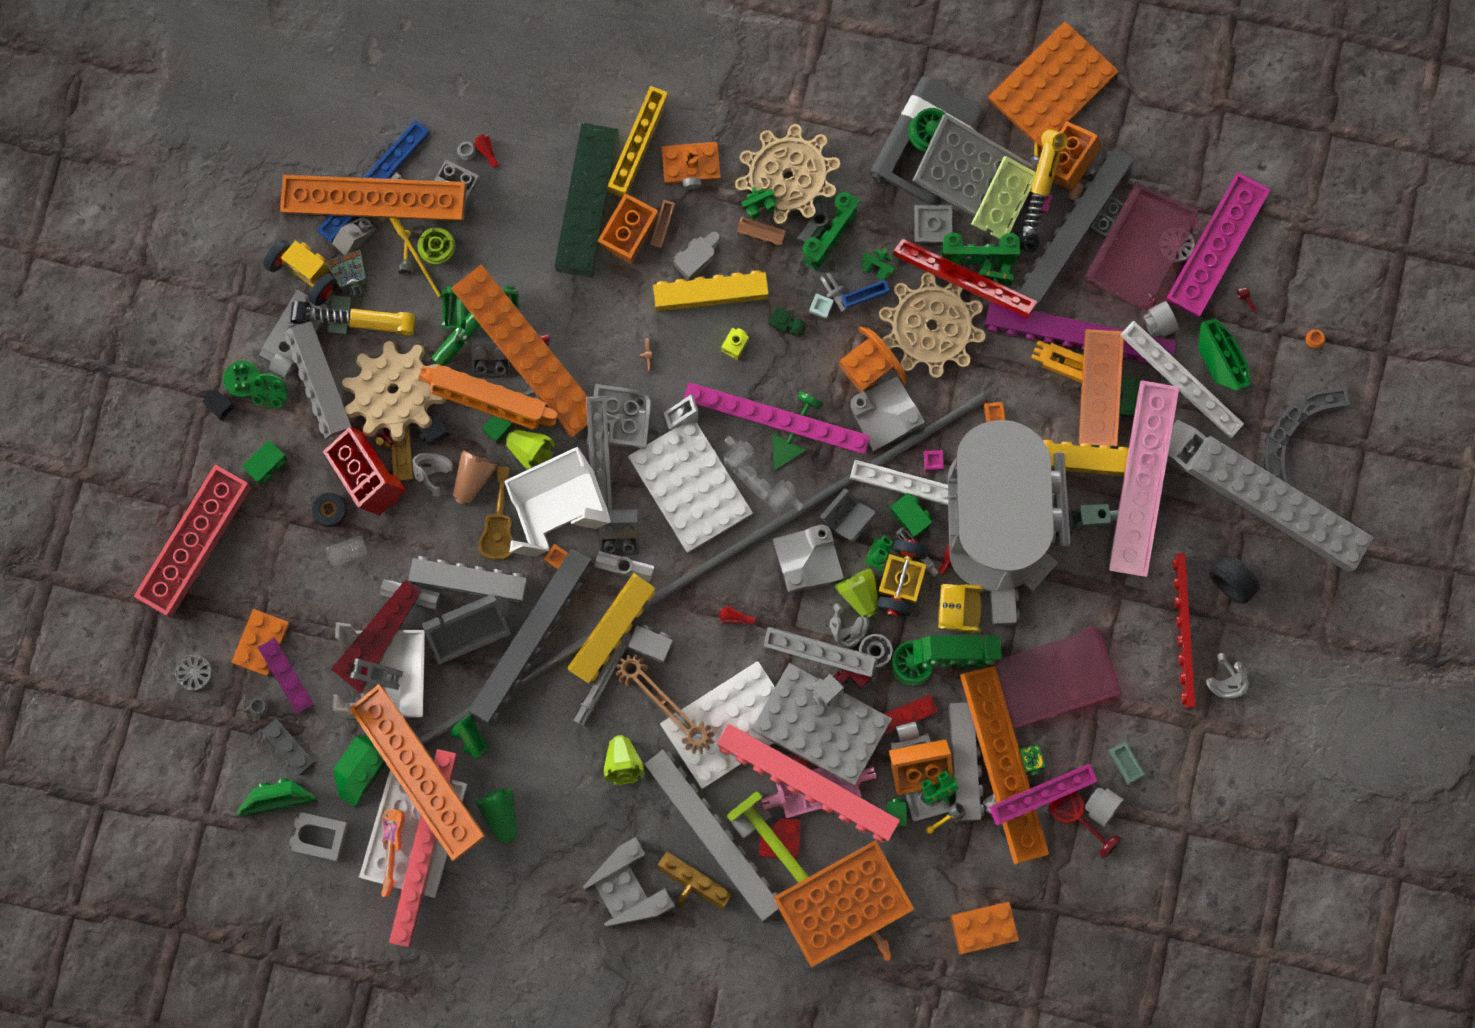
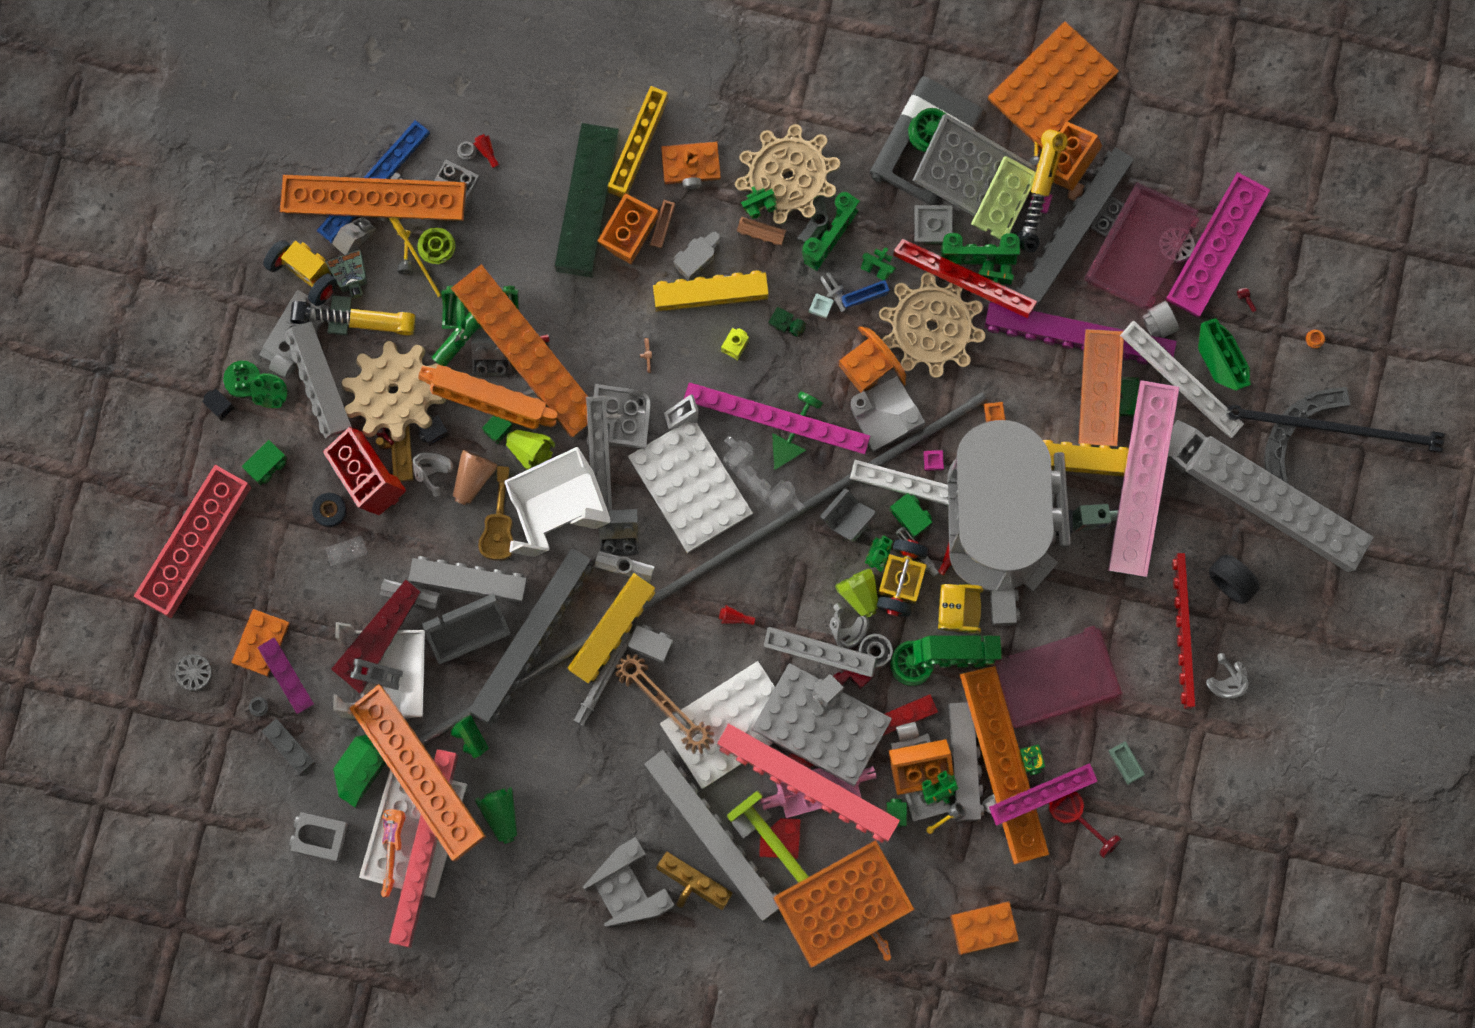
(275, 797): green wedge -> none
(555, 556): orange plate -> none
(622, 762): lime cone -> none
(808, 559): light grey slope -> none
(1072, 366): light orange hinge -> none
(1103, 805): light grey piece -> none
(1430, 440): none -> black hinge

